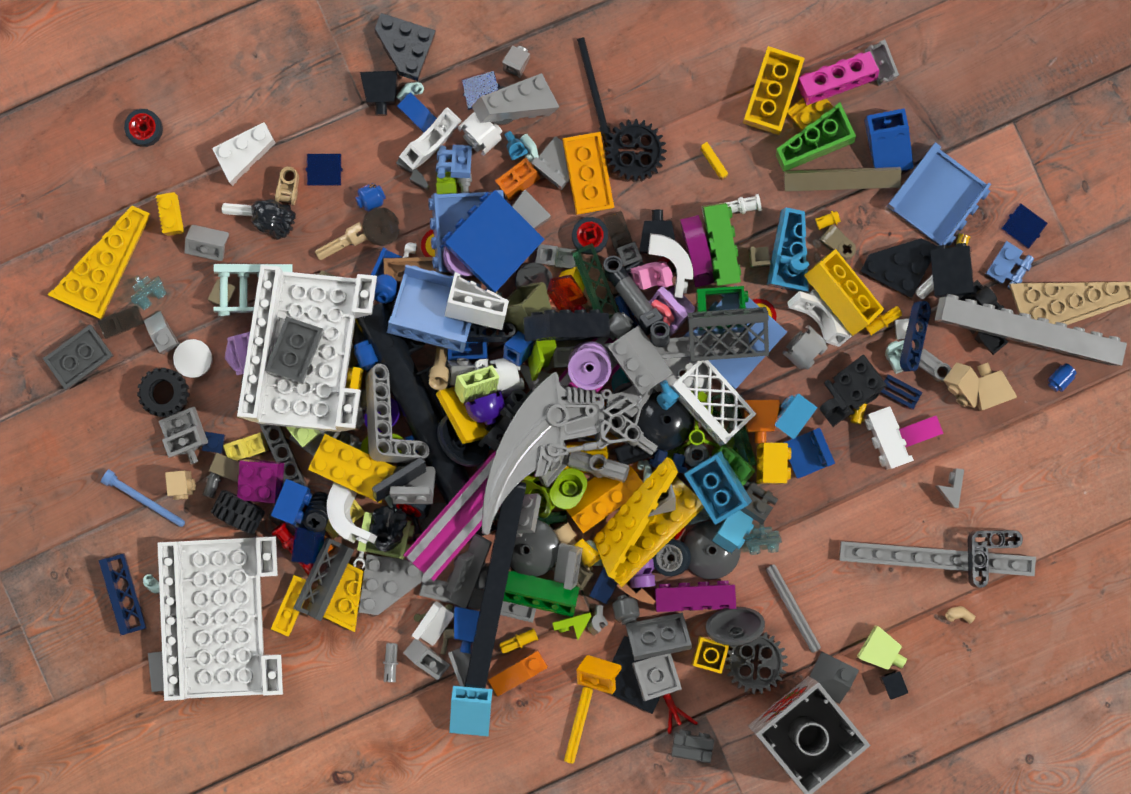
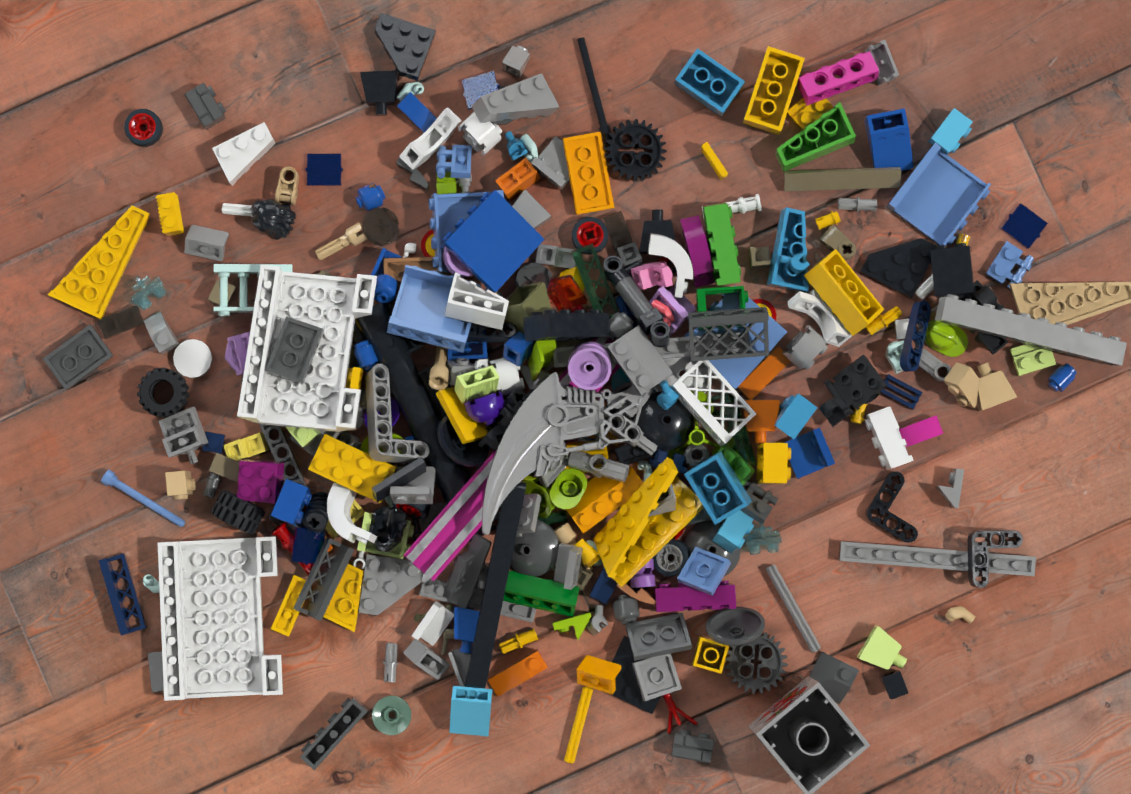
(205, 106): none -> dark grey brick
(330, 737): none -> dark grey brick
(381, 715): none -> sand green dish
(704, 571): none -> medium blue plate
(709, 82): none -> dark azure brick
(763, 373): none -> orange tile
(857, 204): none -> light grey axle
(883, 508): none -> black beam
(946, 338): none -> lime piece
(951, 131): none -> medium azure brick
(1031, 358): none -> yellowish green plate

